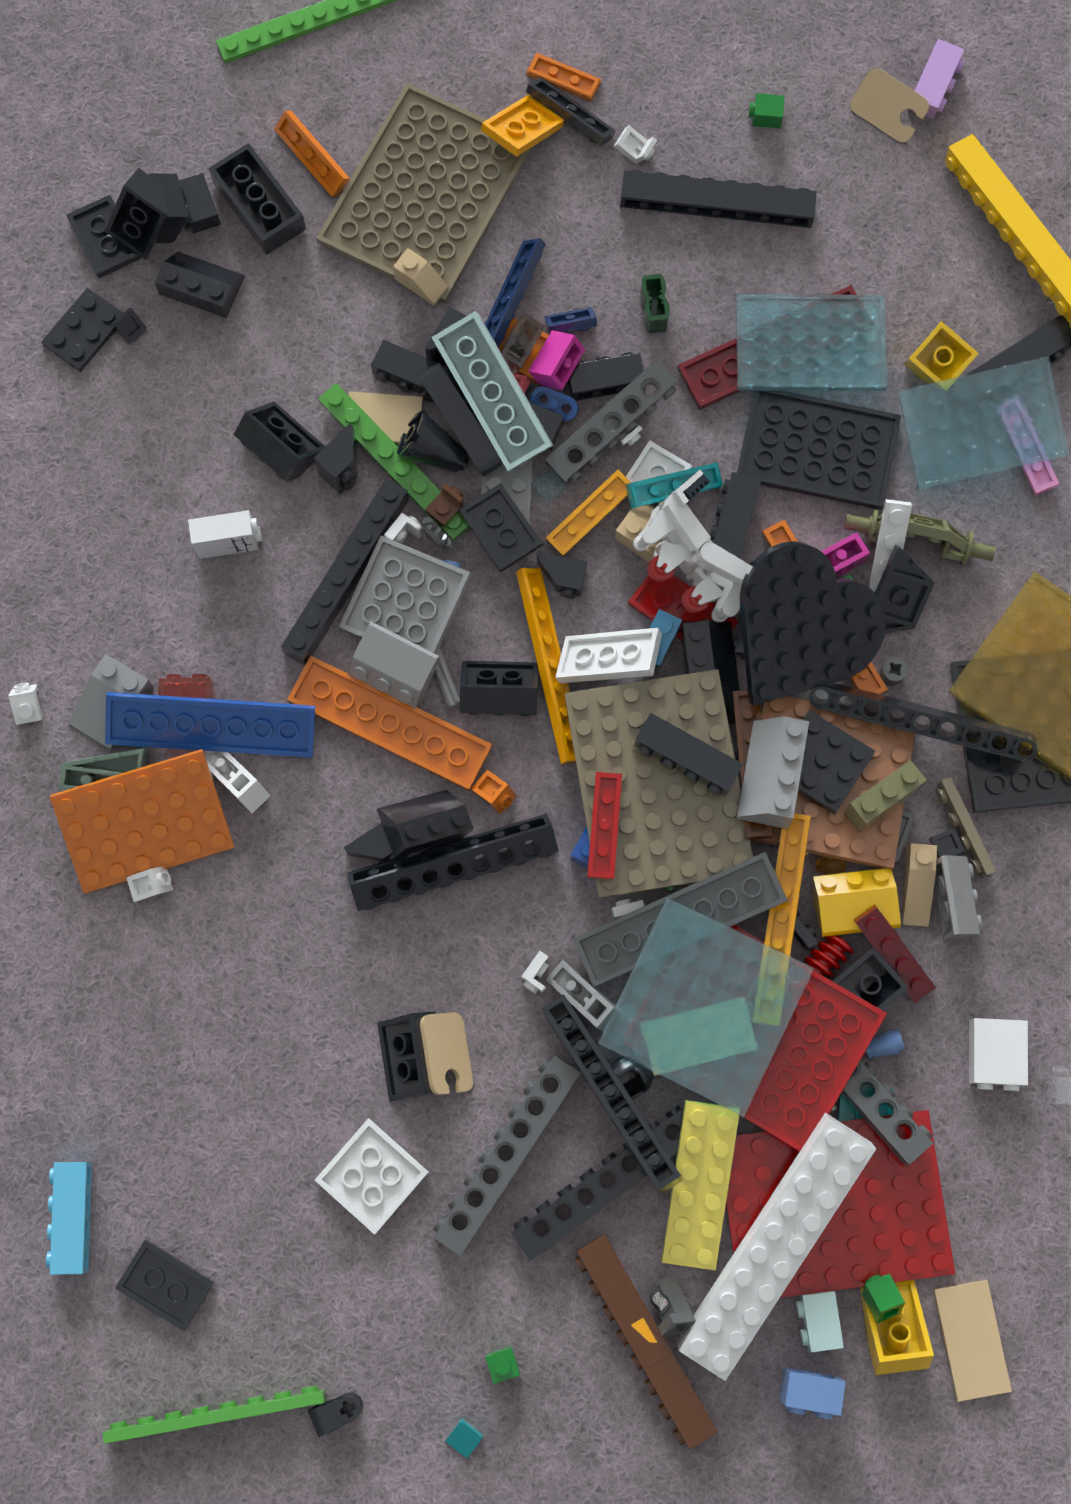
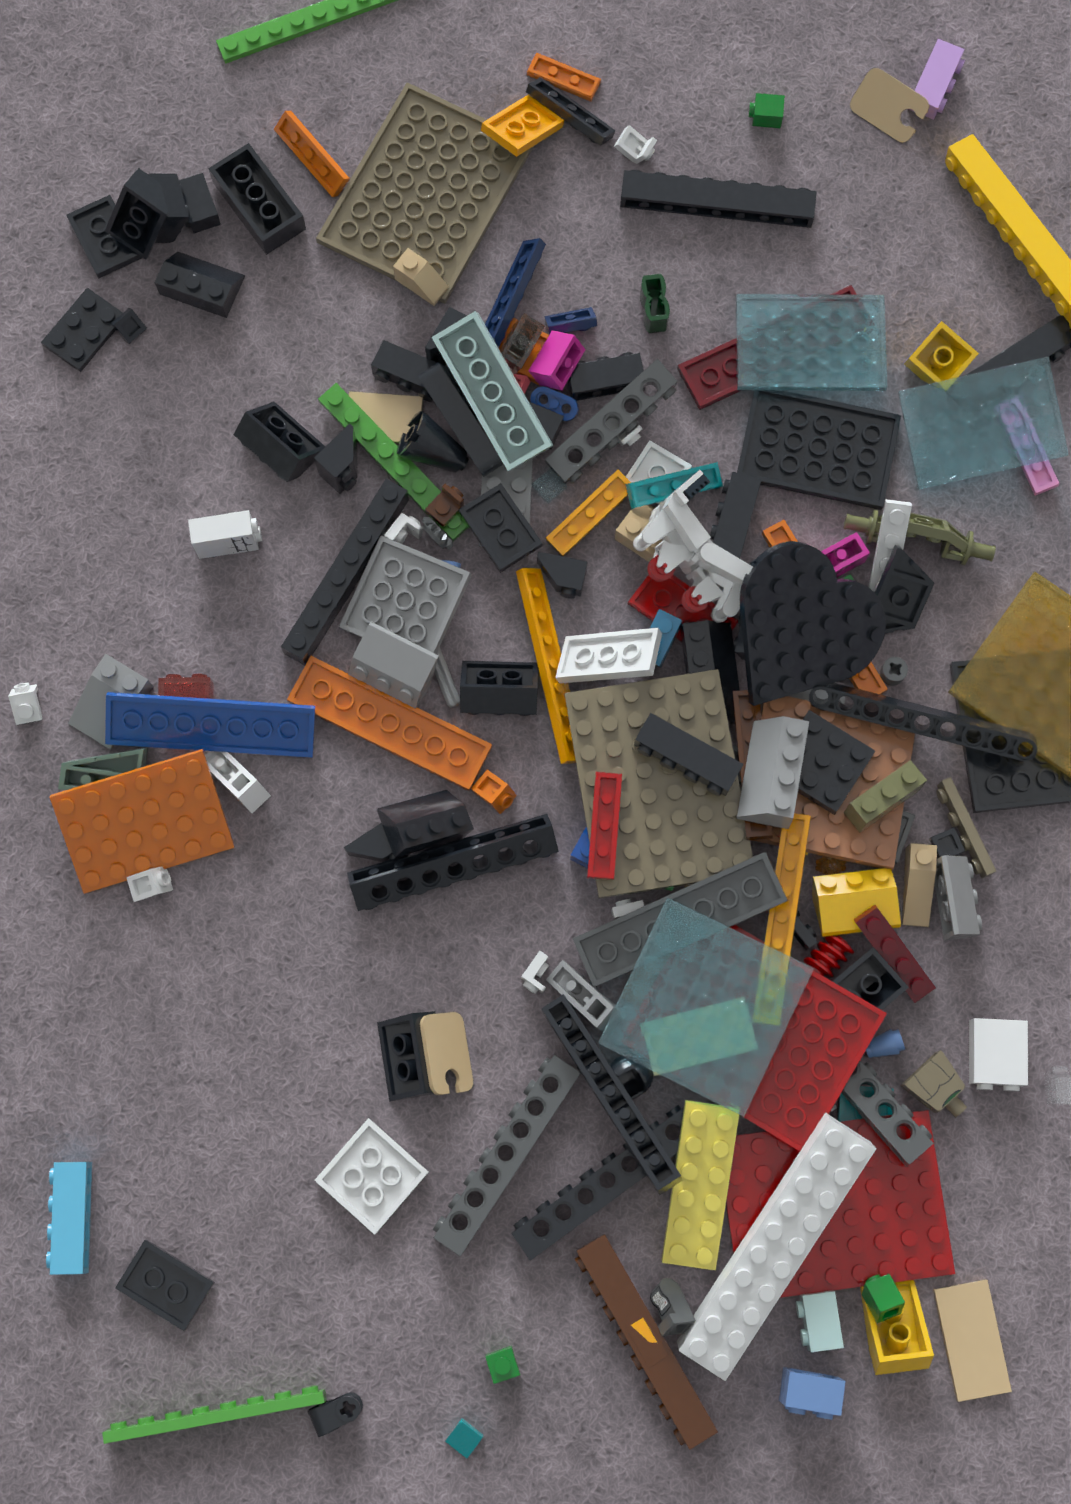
(936, 1085): none -> dark tan torso

